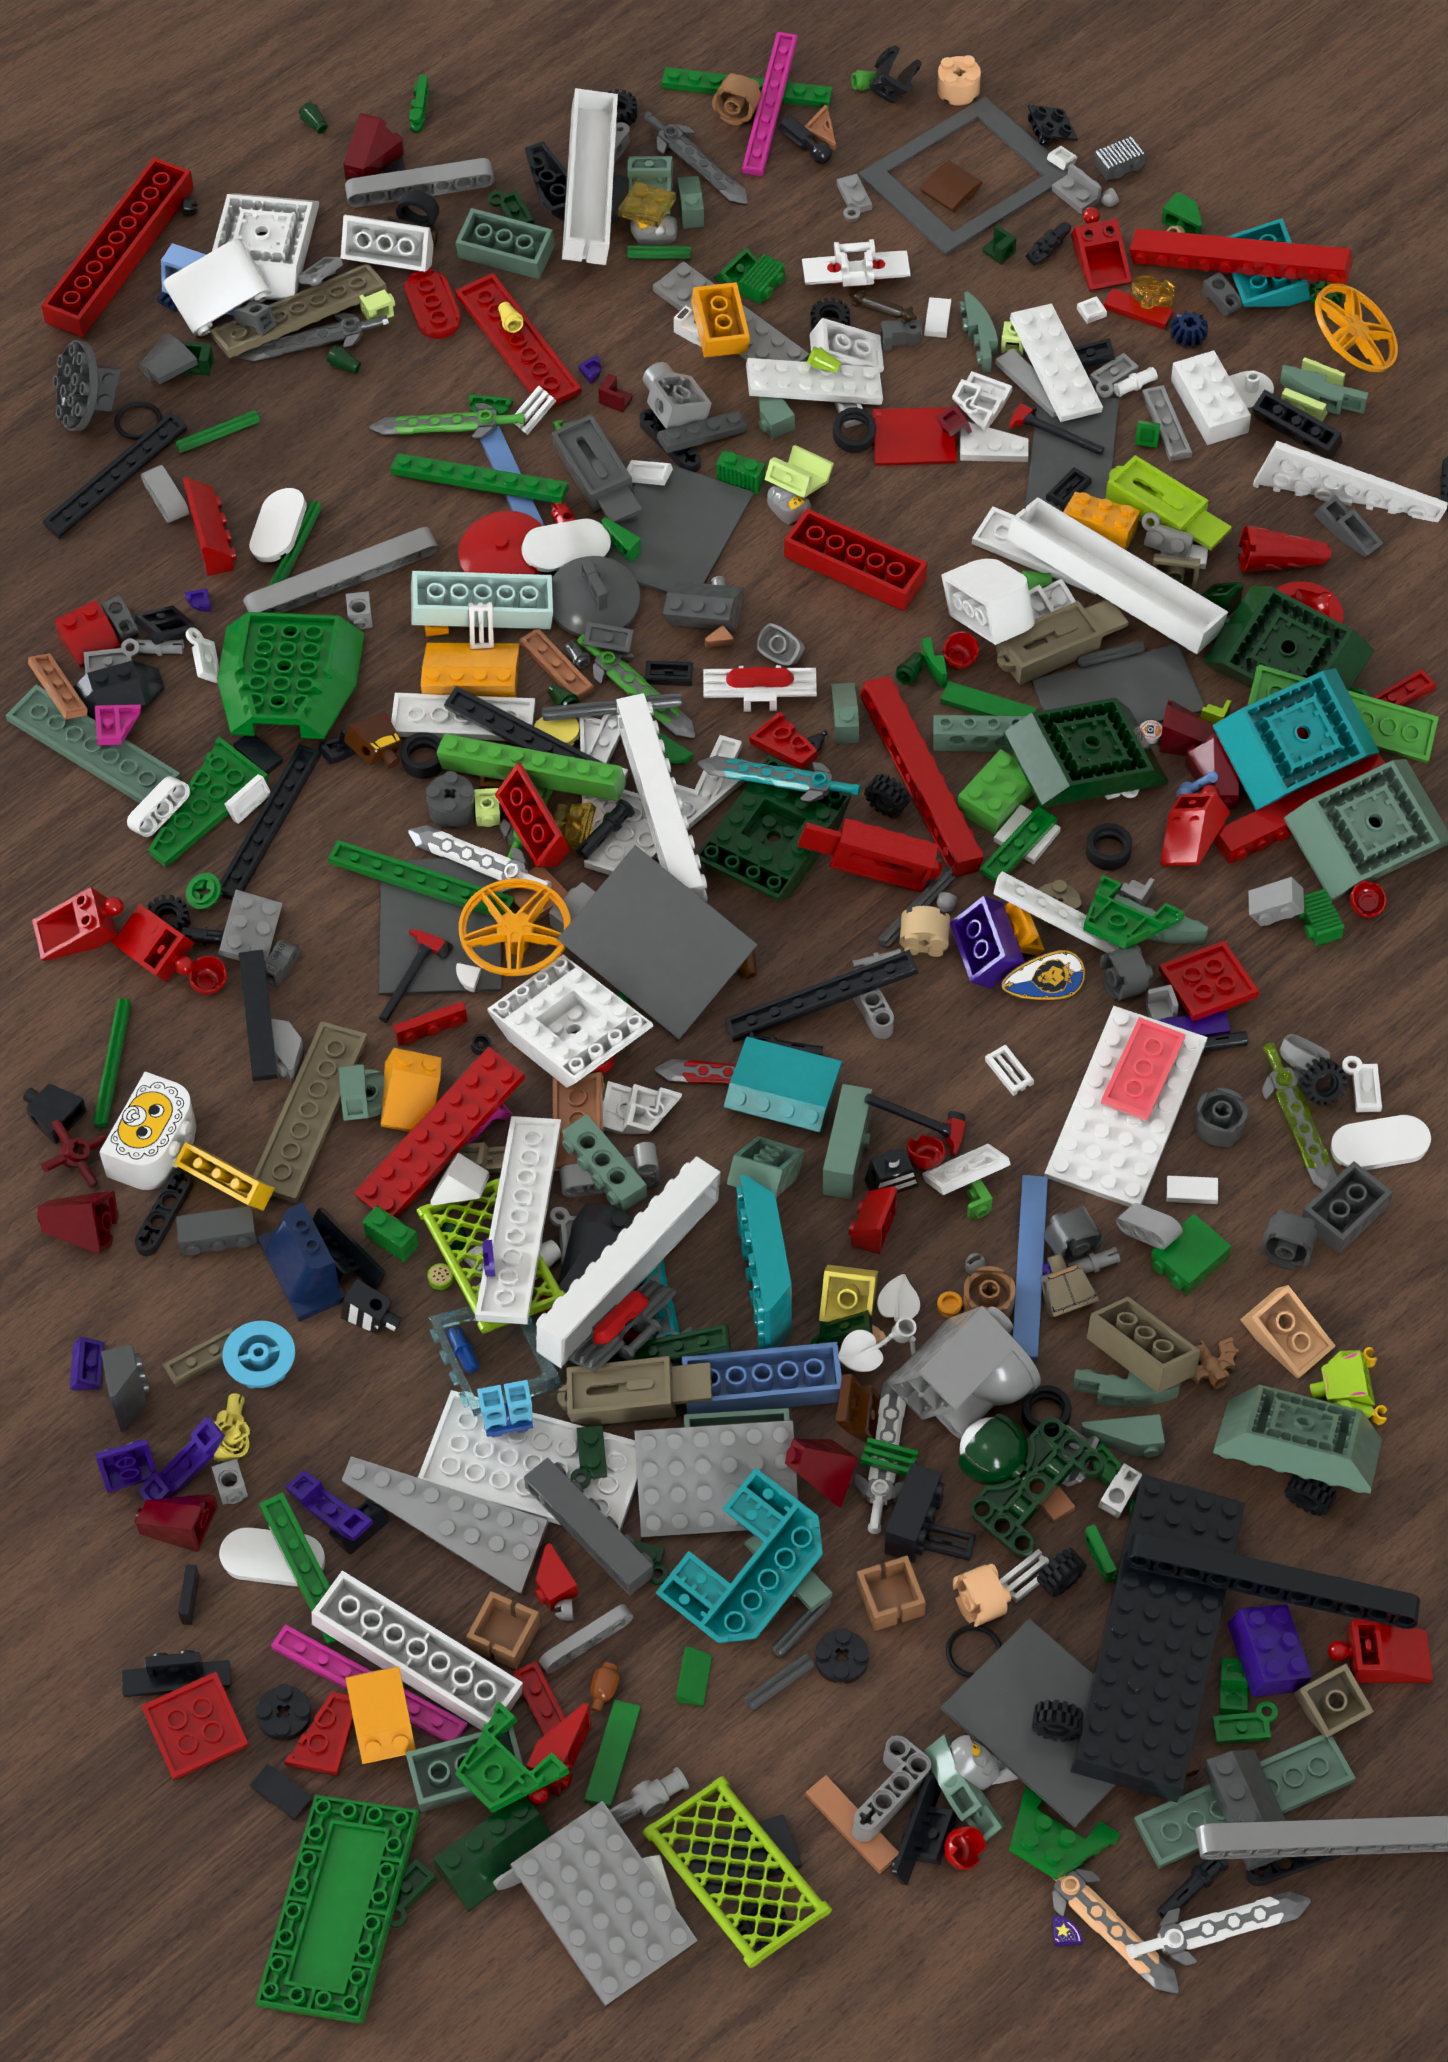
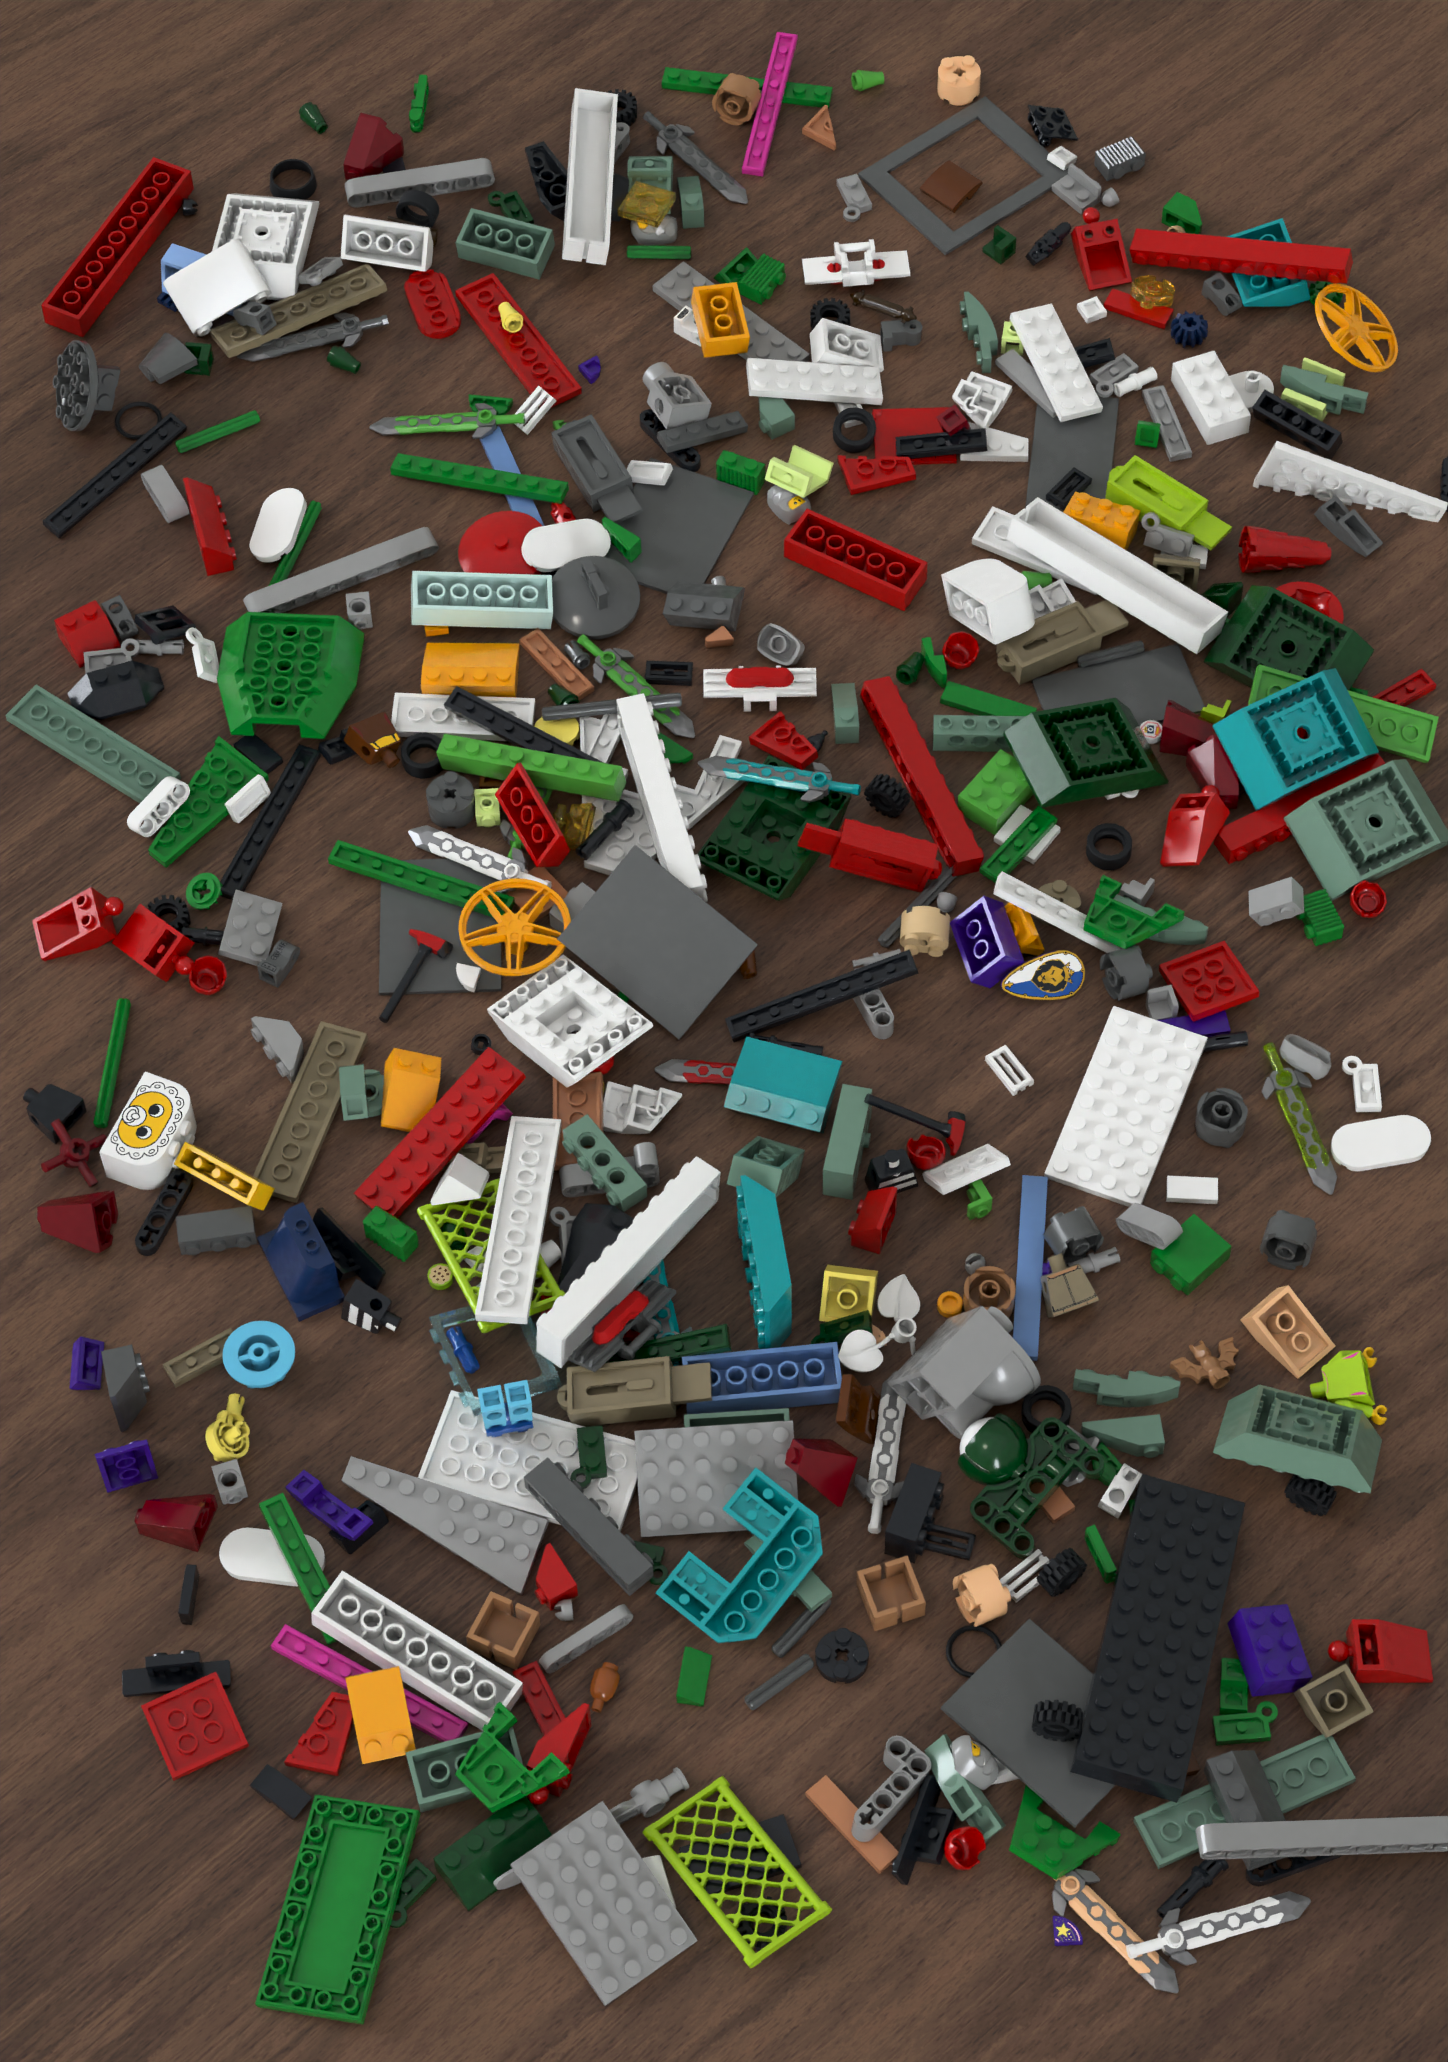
(57, 686): nougat tile -> none
(115, 722): dark pink wing -> none
(186, 1464): dark purple slope -> none
(199, 599): dark purple tile -> none
(258, 1015): black tile -> none
(283, 1697): black plate -> none
(300, 193): none -> black tyre
(377, 305): yellowish green brick -> none
(430, 1023): red plate -> none
(480, 608): white tile -> none
(488, 1256): dark purple tile -> none
(608, 637): dark grey tile -> none
(612, 396): dark red panel -> none
(612, 1753): green tile -> none
(804, 139): black piece -> none
(823, 360): lime cone -> none
(871, 474): none -> red wing
(882, 78): black piece -> none
(889, 1452): green tile -> none
(937, 317): white tile -> none
(941, 444): none -> black tile
(1024, 415): black piece -> none
(1143, 1069): coral plate -> none
(1143, 1344): dark tan brick -> none
(1190, 788): medium blue piece -> none
(1273, 1581): black beam -> none
(1332, 1090): black tyre -> none
(1347, 1207): dark grey brick -> none

